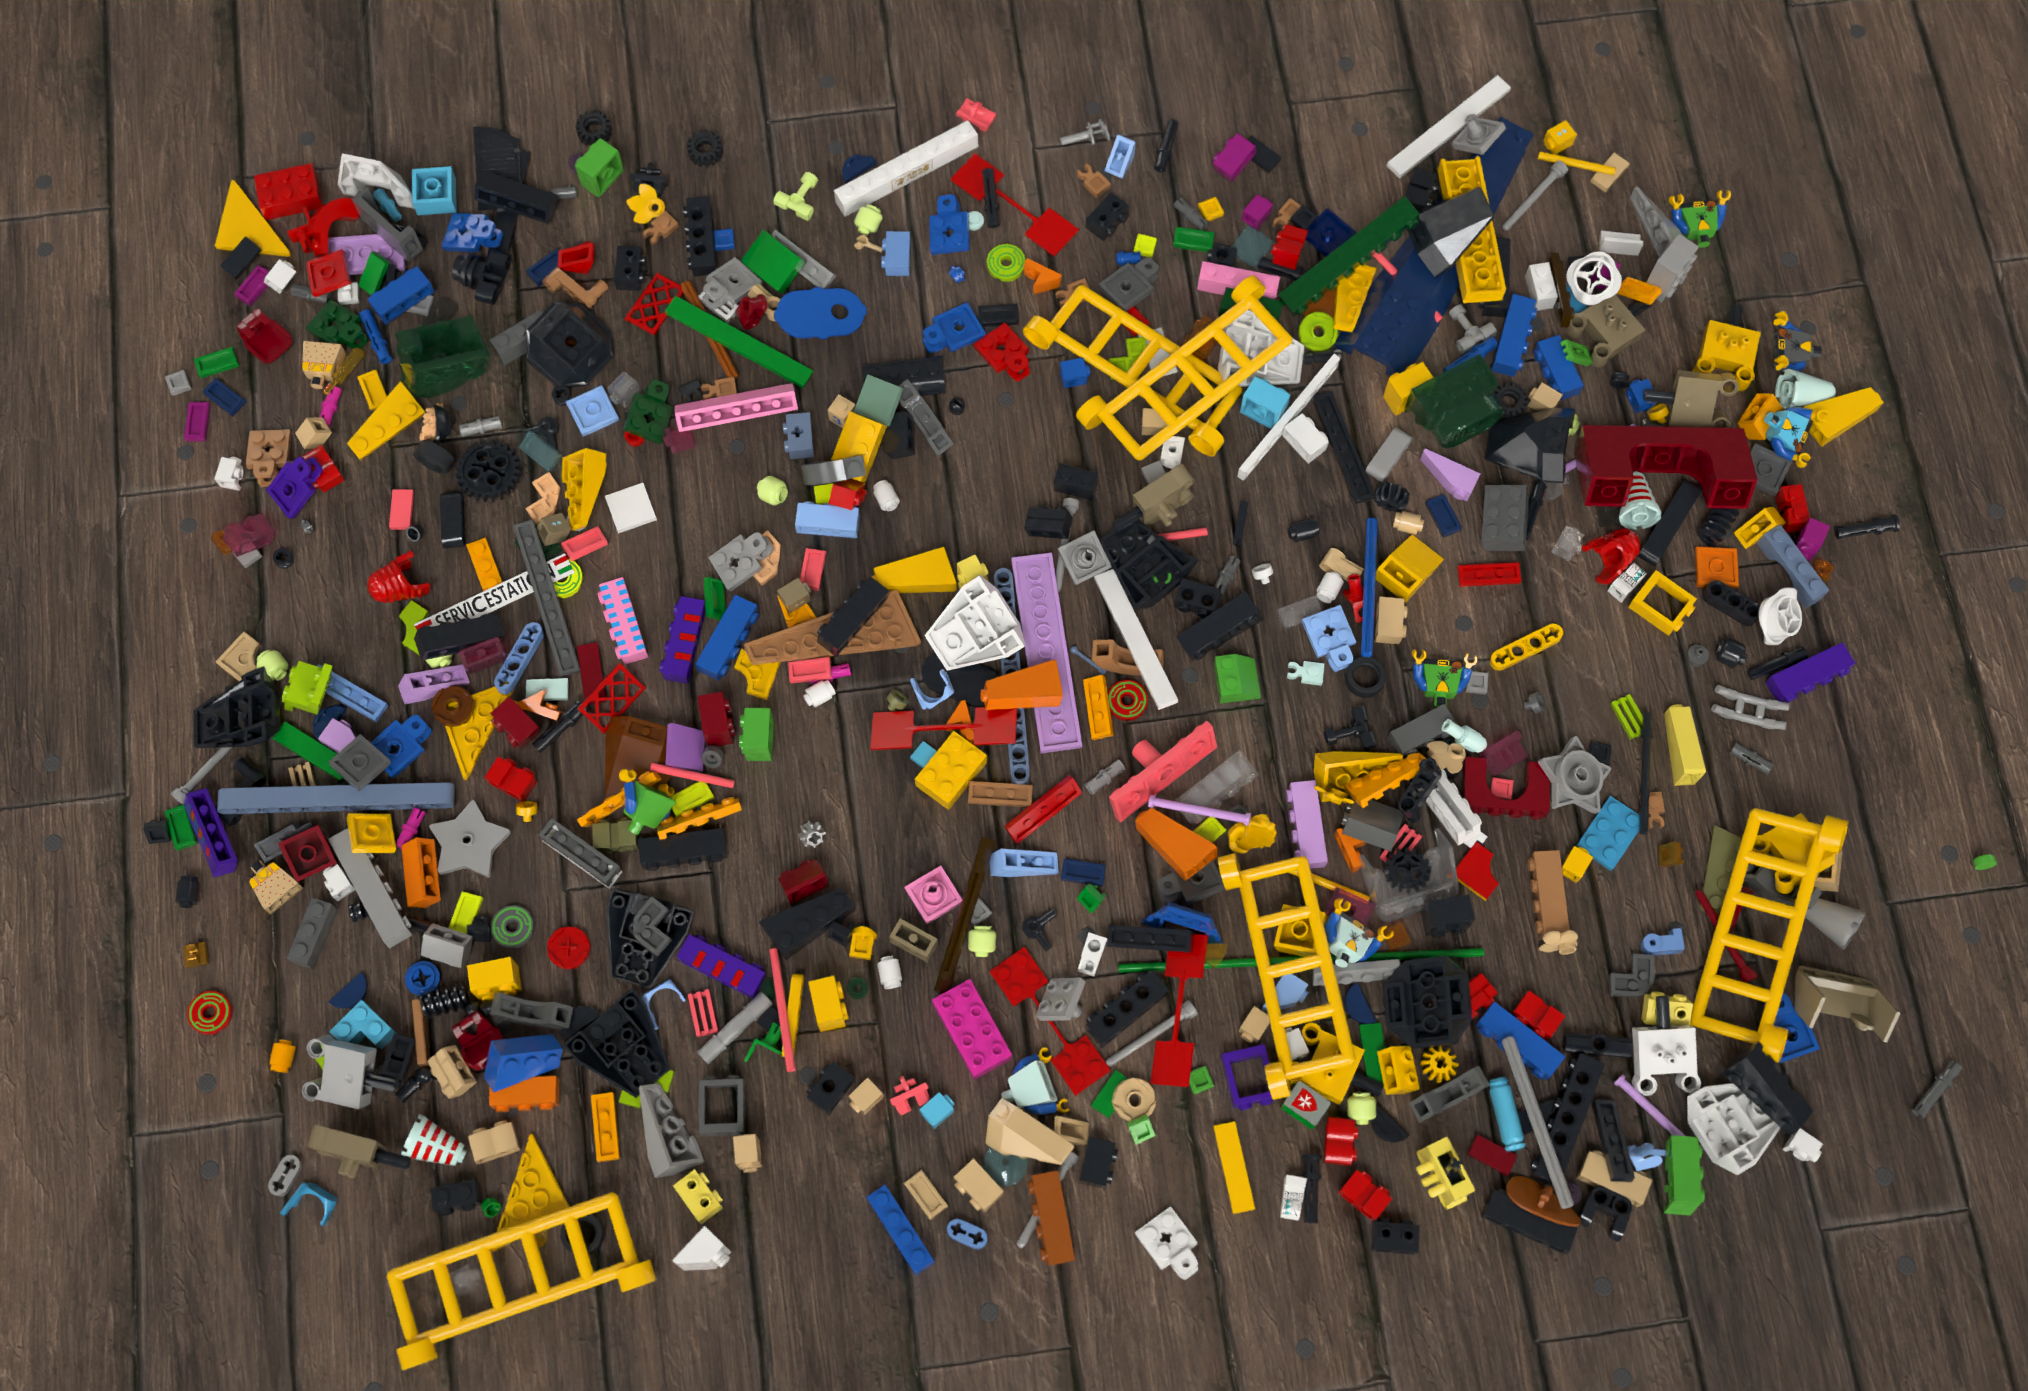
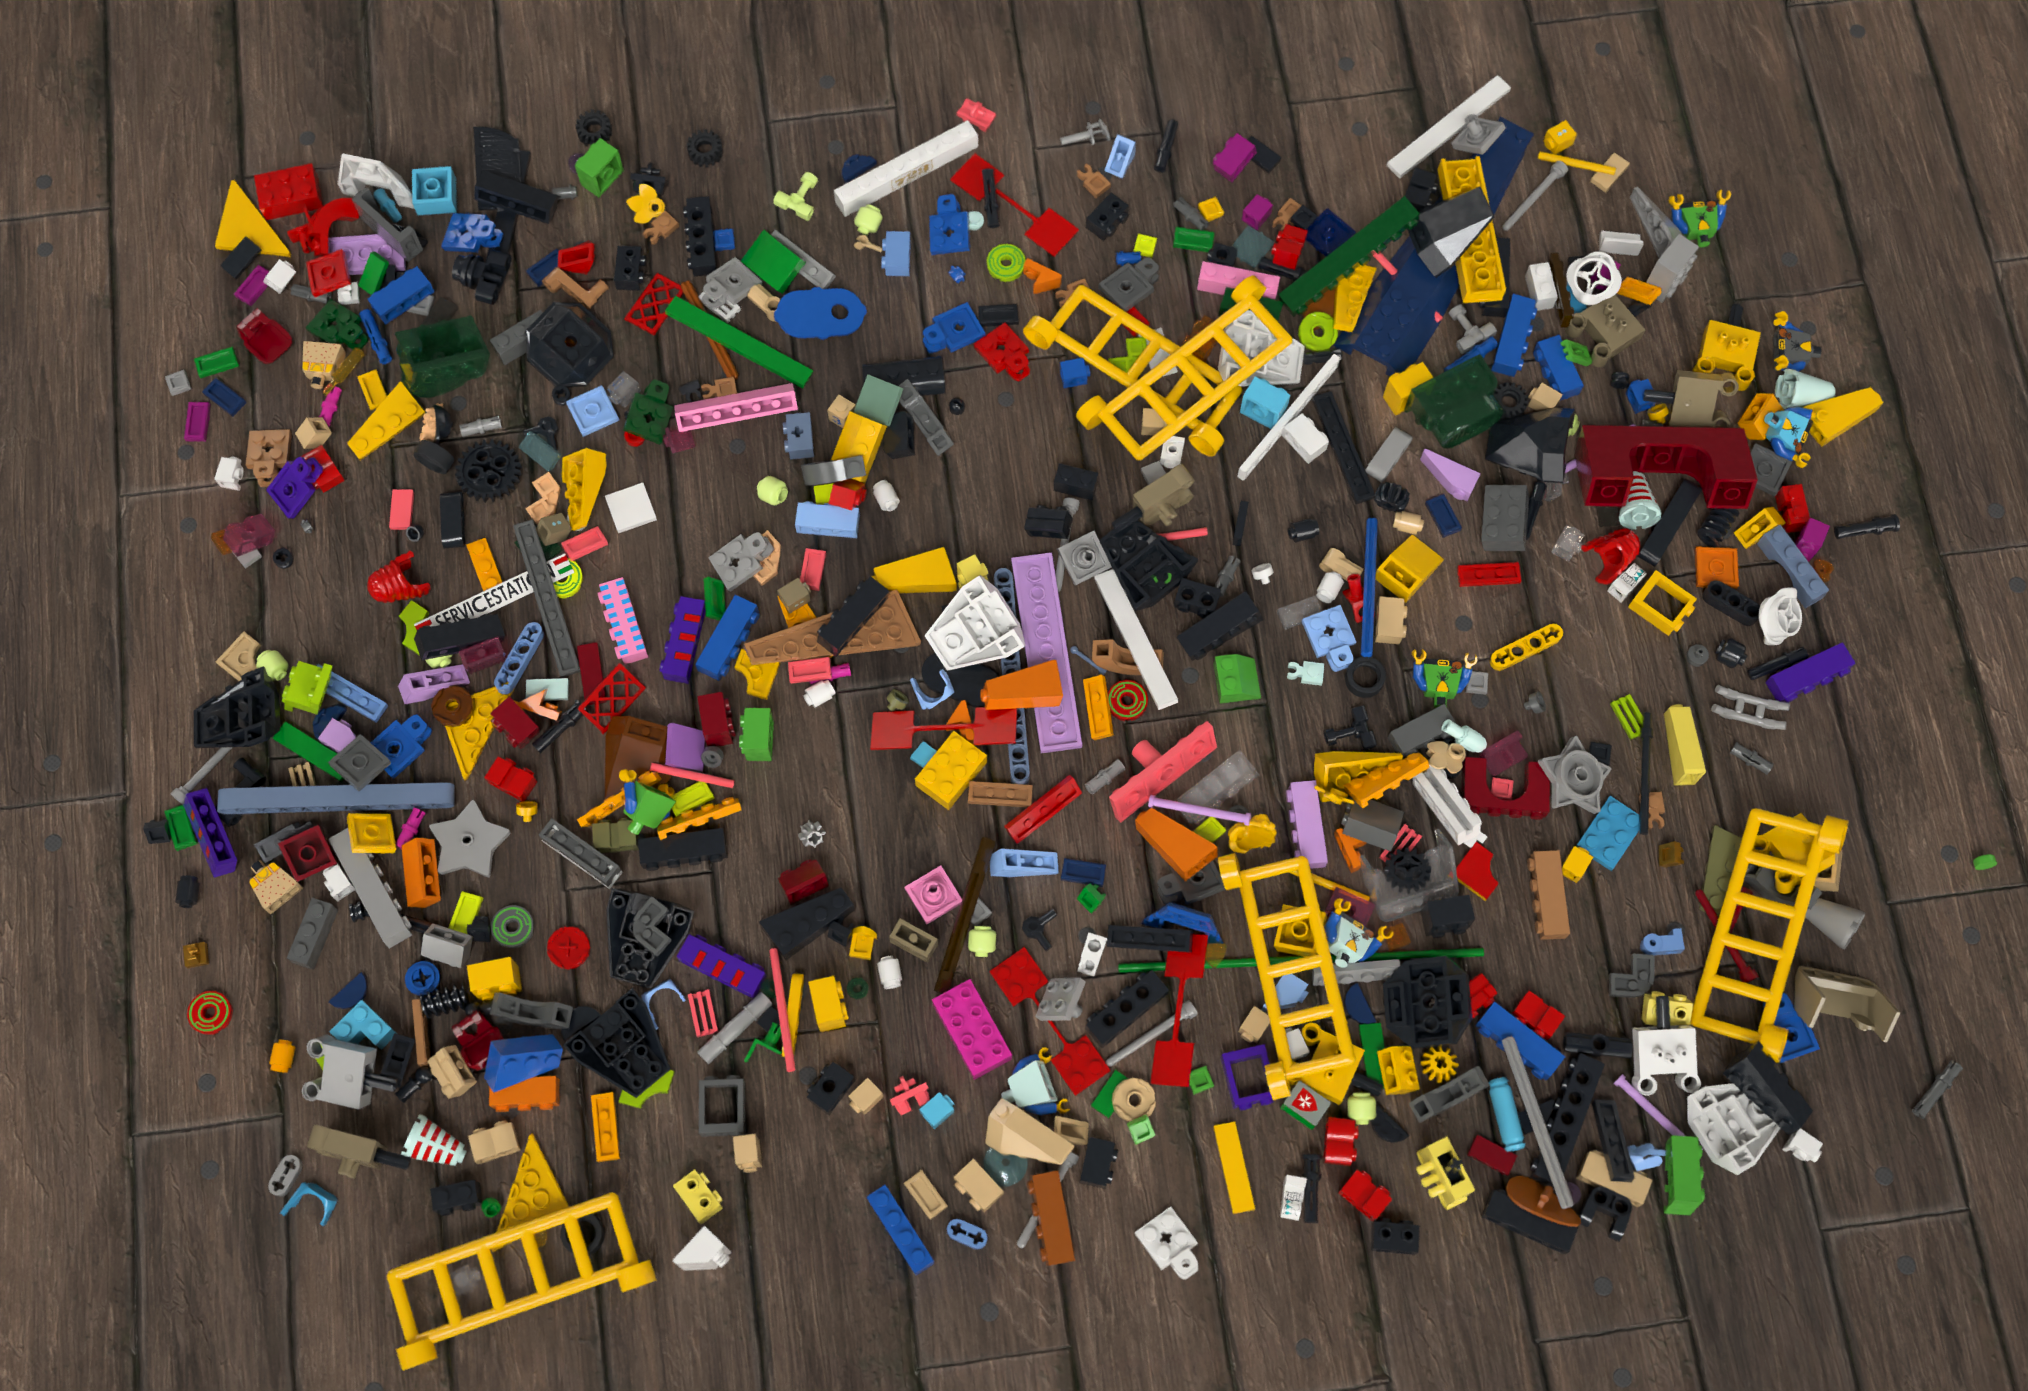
(667, 1141): light grey wedge -> none
(751, 310): dark red piece -> none
(1427, 780): black beam -> none
(1564, 942): tan plate -> none

